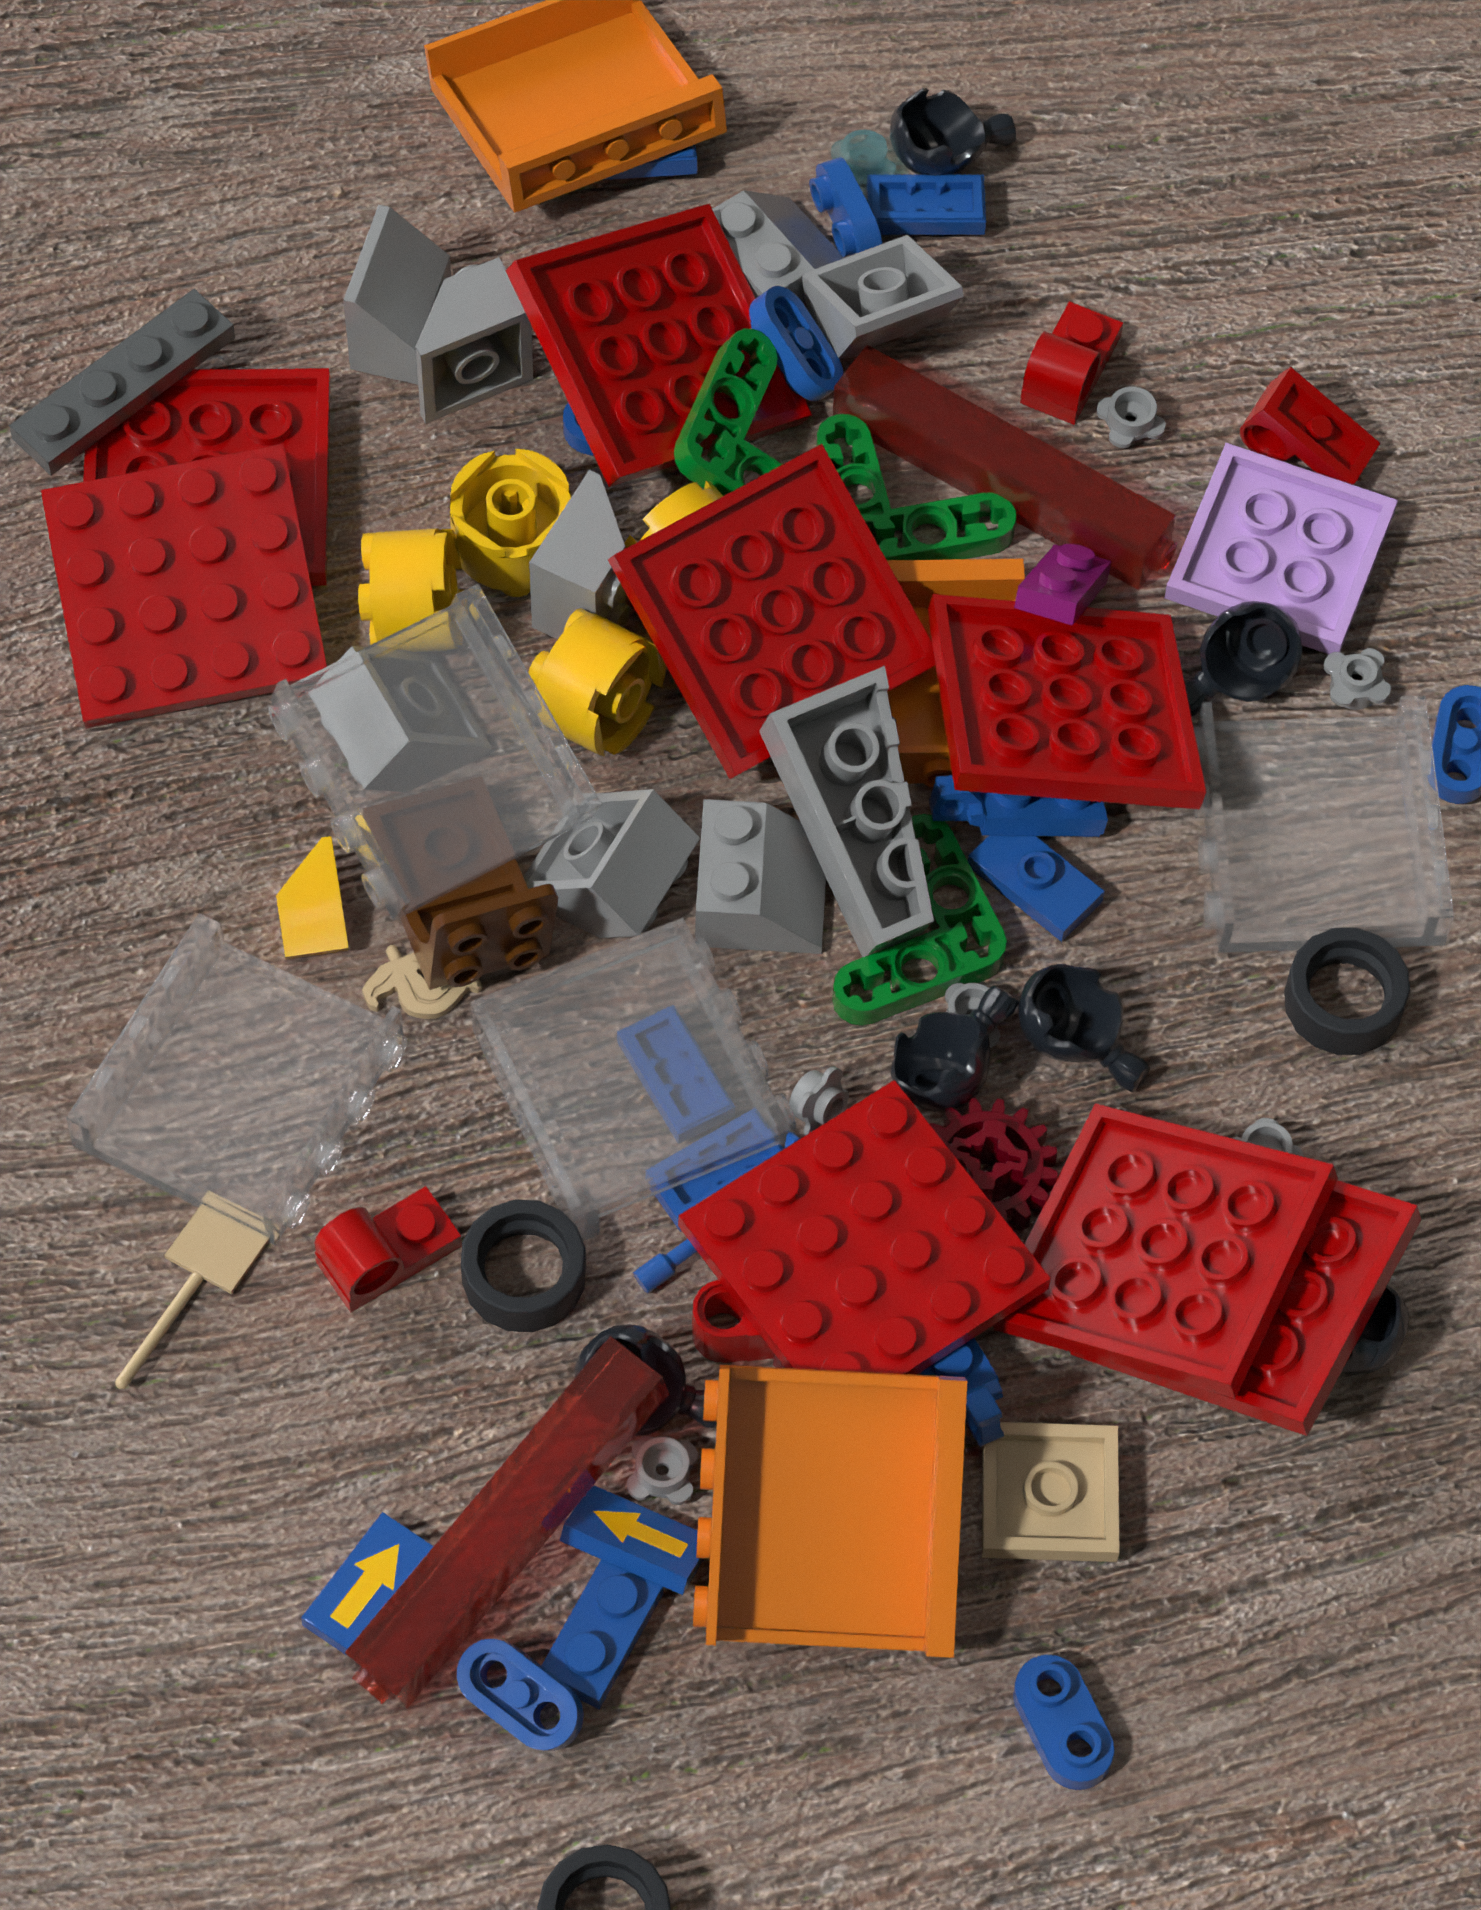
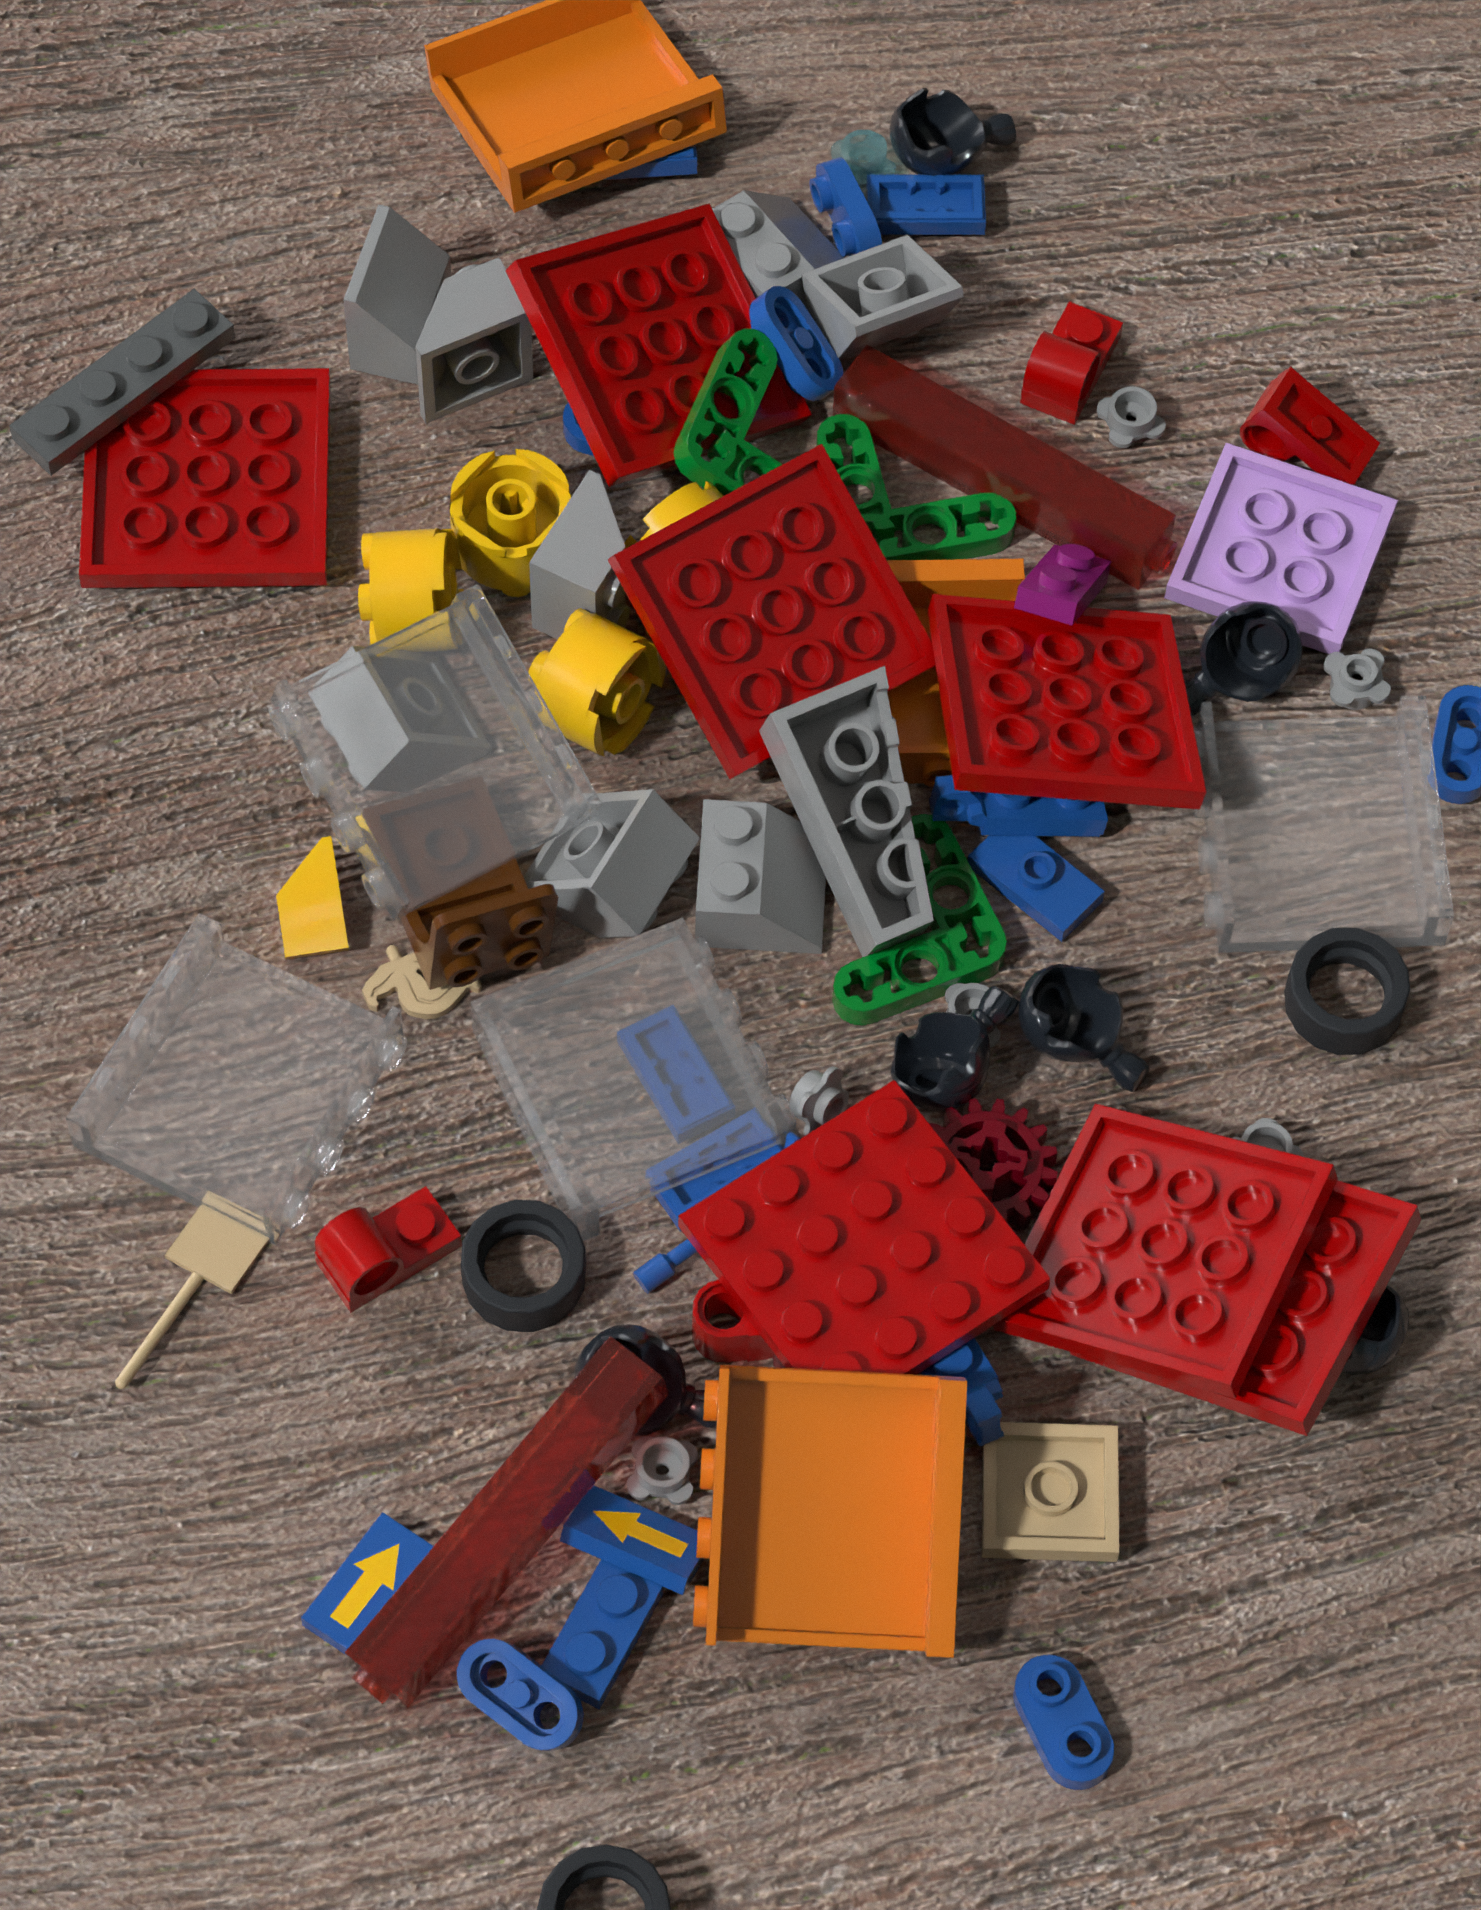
(183, 585): red plate -> none

